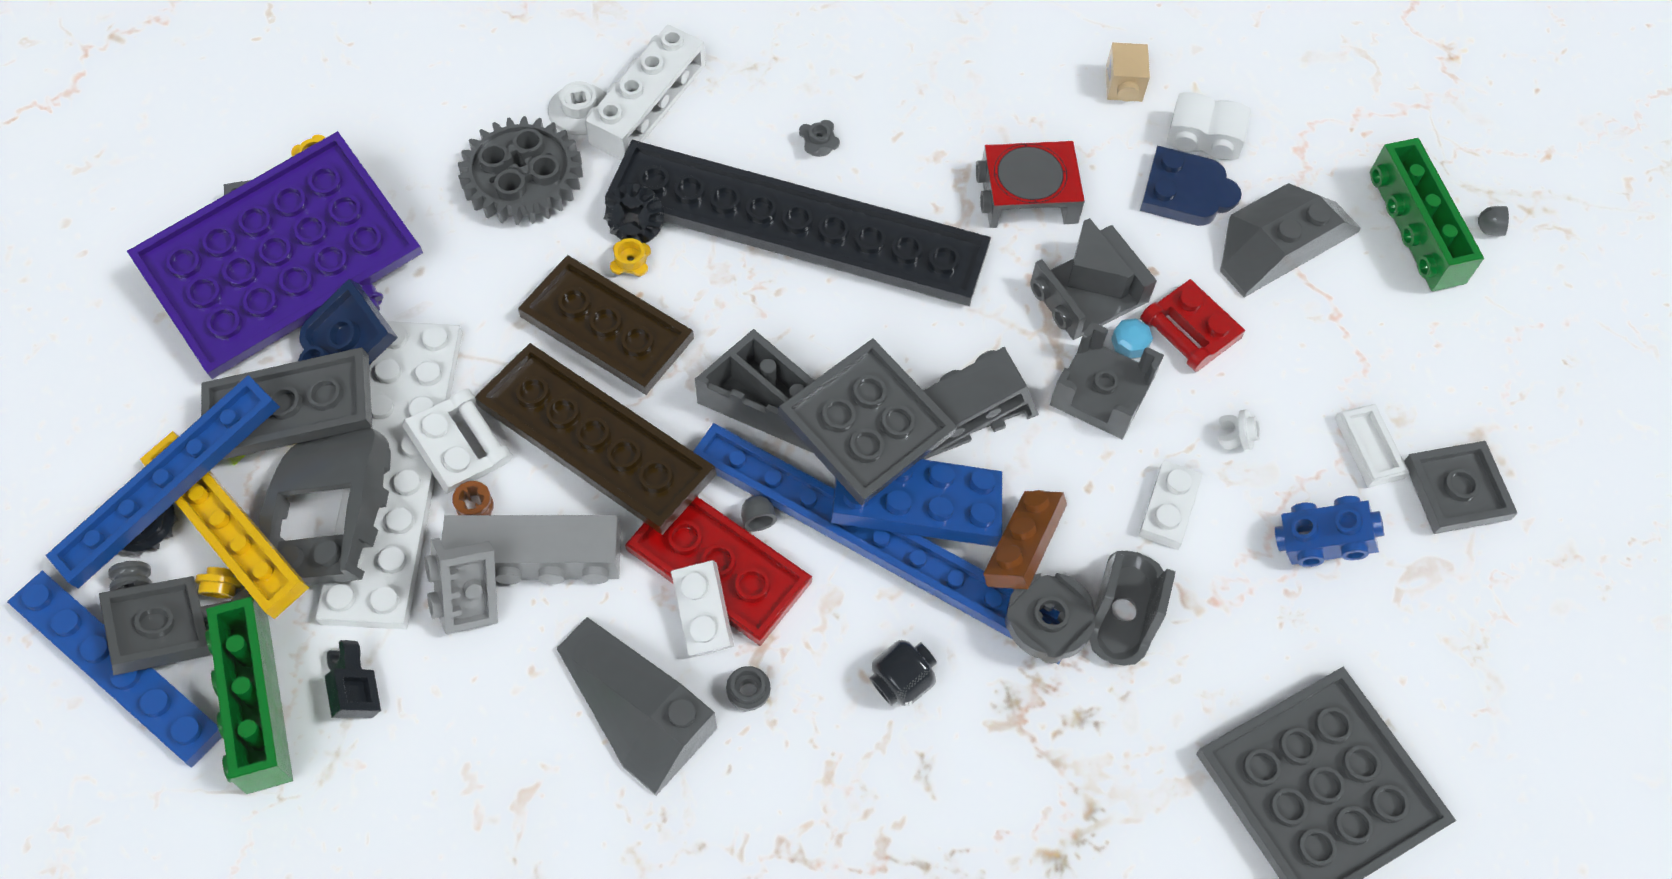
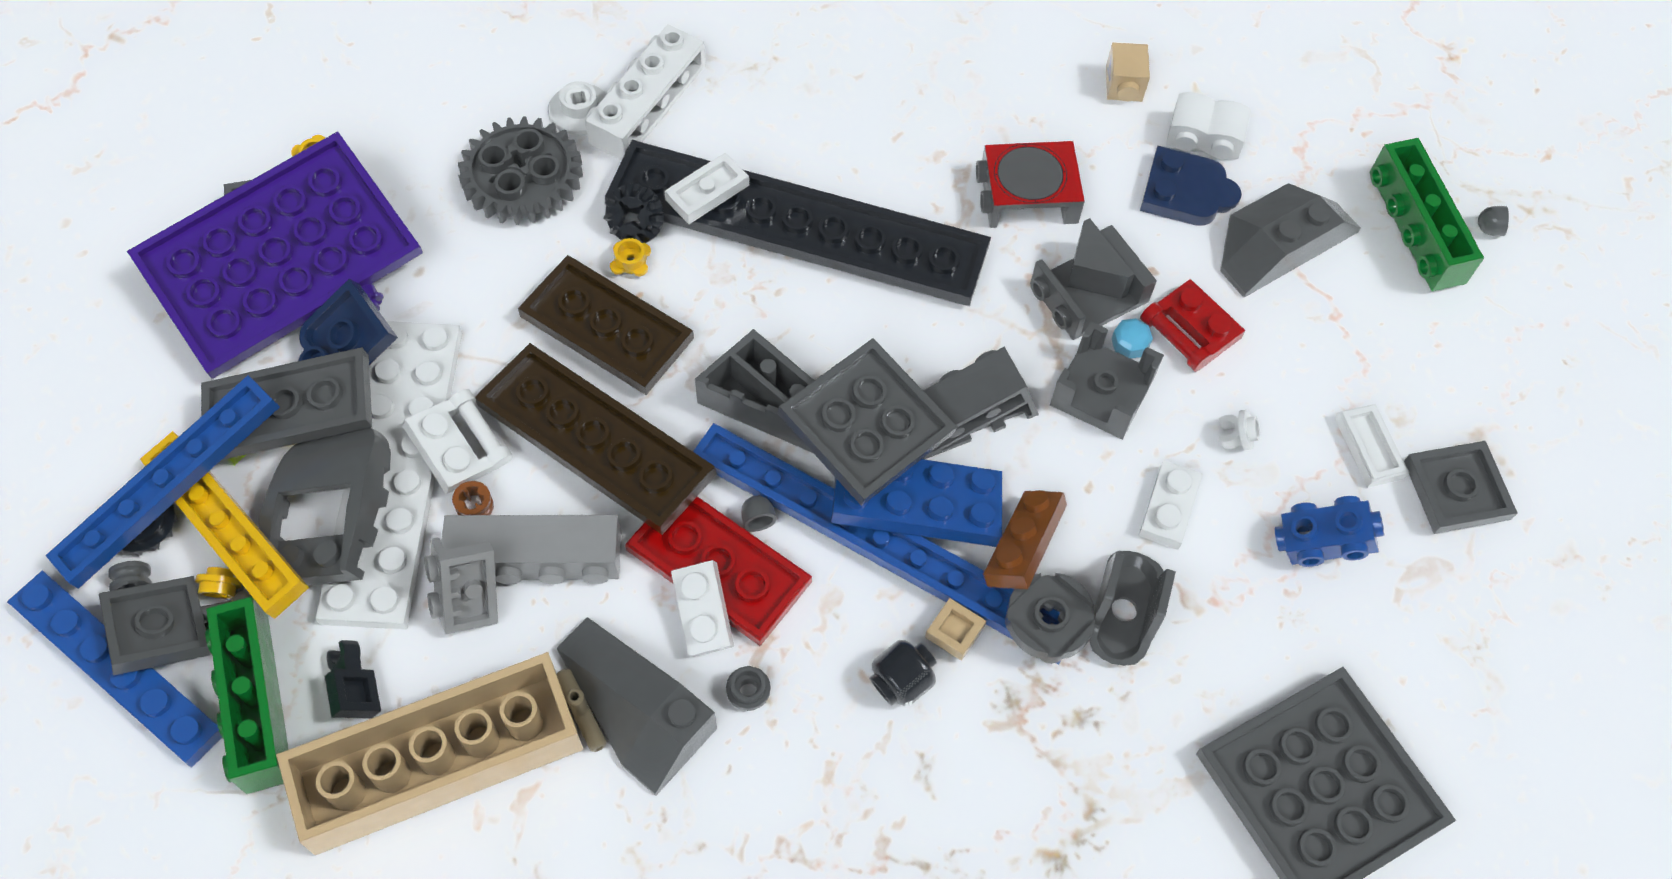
(427, 754): none -> tan brick
(581, 711): none -> dark tan piece
(707, 188): none -> white plate
(821, 145): dark grey plate -> none
(955, 629): none -> tan plate

